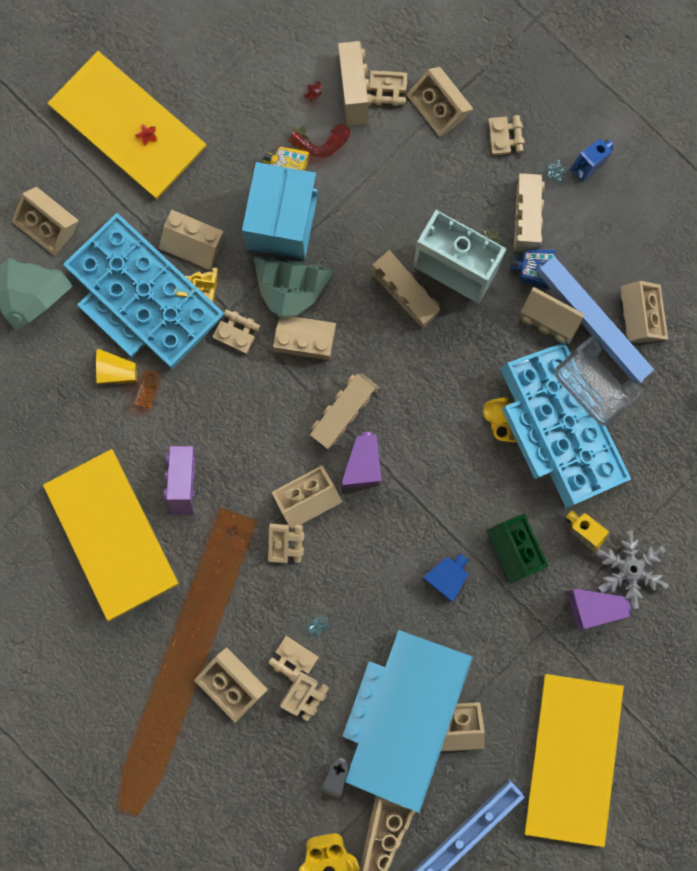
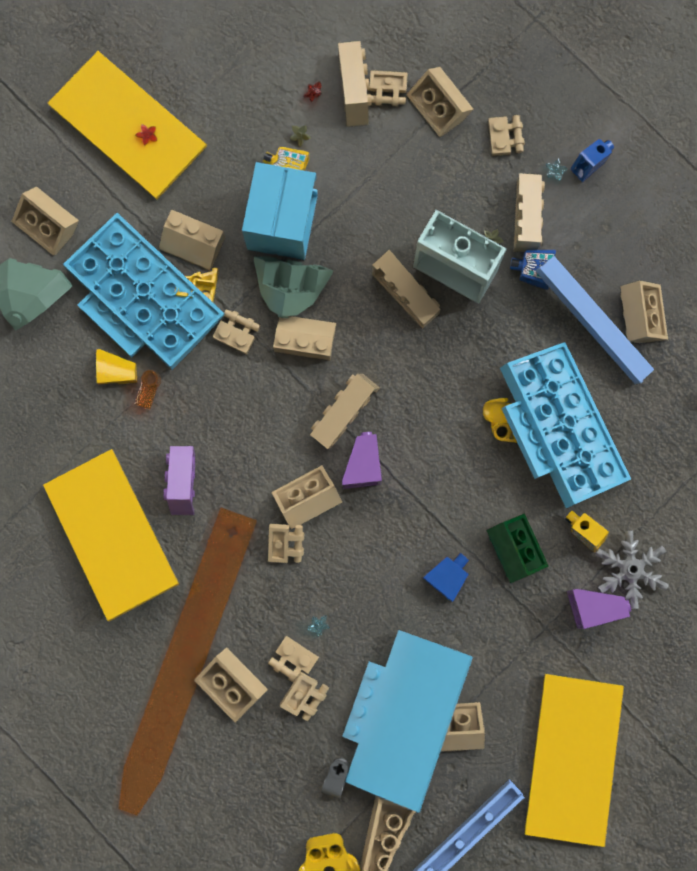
(338, 138): clear red piece -> none
(551, 316): tan slope -> none
(594, 385): clear windscreen -> none

